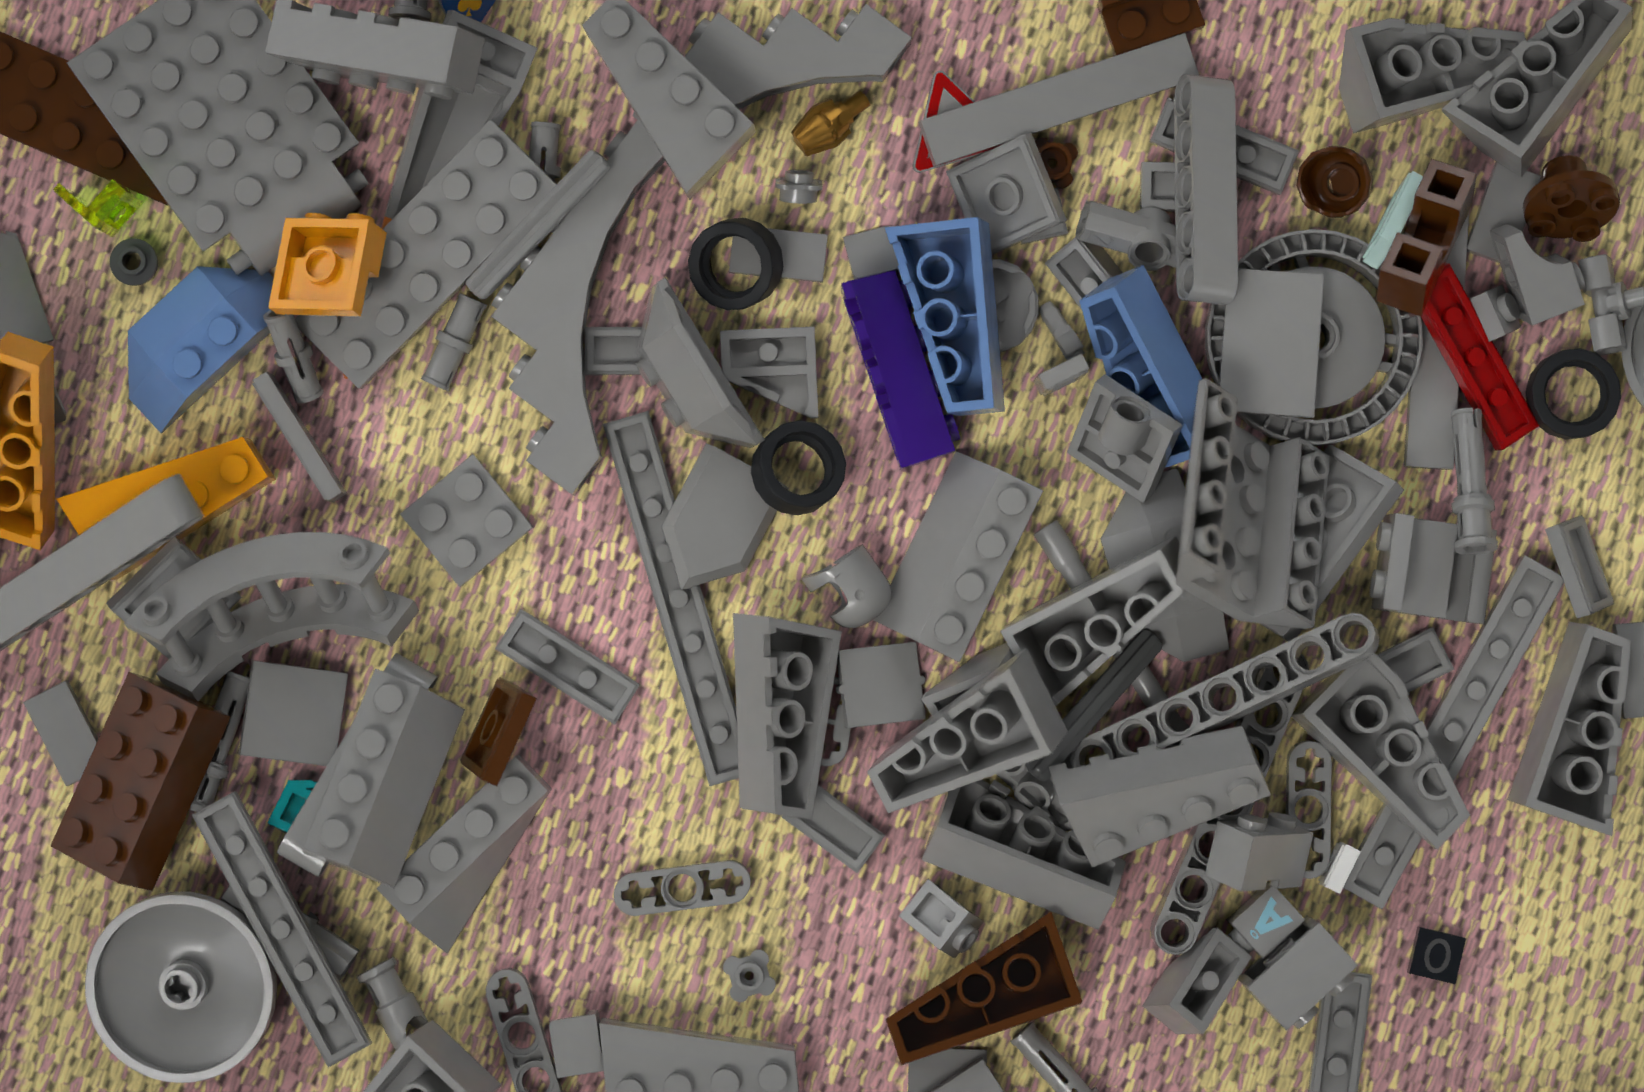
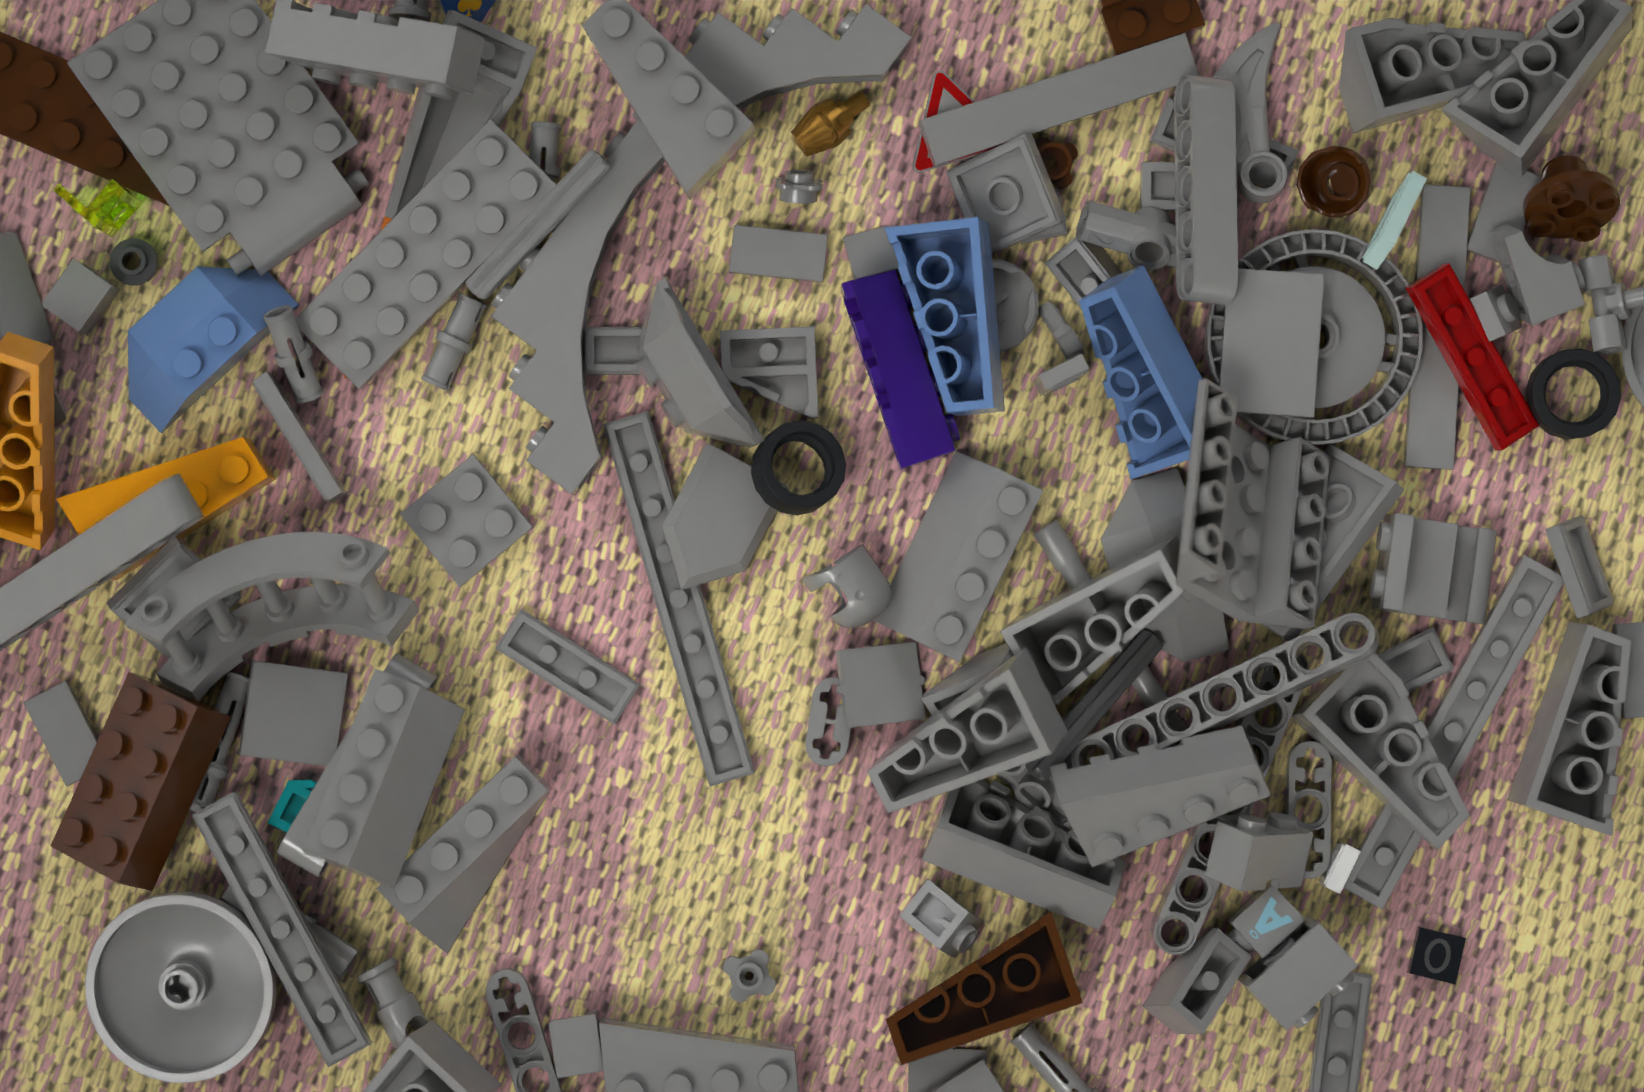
(80, 297): none -> light grey panel
(326, 265): light orange plate -> none
(497, 731): reddish brown tile -> none
(648, 903): light grey beam -> none
(701, 270): black tyre -> none
(781, 710): light grey wedge -> none
(839, 830): light grey tile -> none
(1124, 438): light grey plate -> none
(1249, 73): none -> light grey piece
(1432, 230): reddish brown arch -> none
(1472, 502): light grey pin -> none

